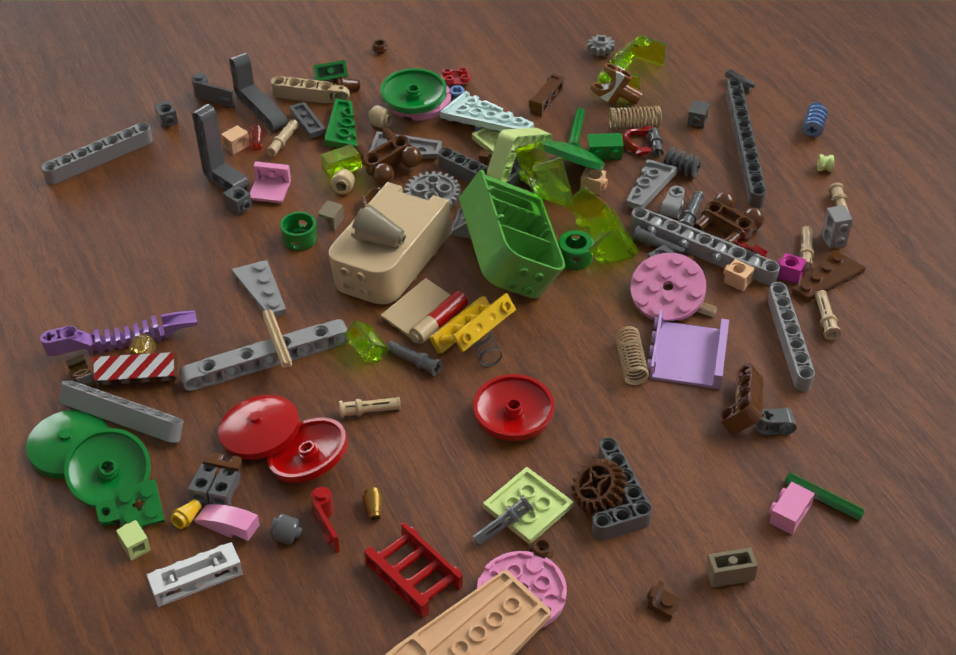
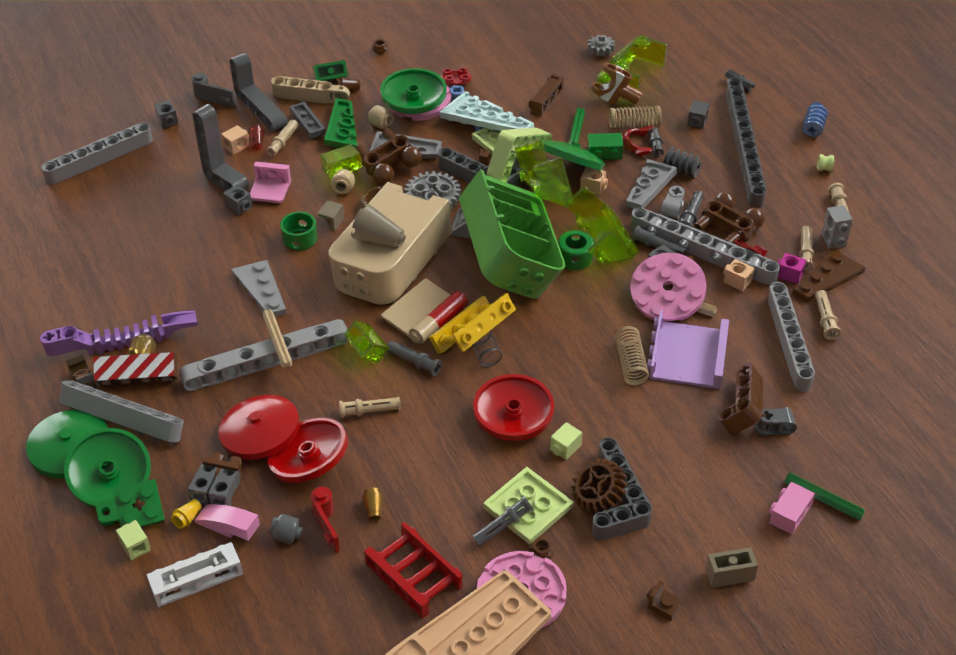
(566, 441): none -> yellowish green brick

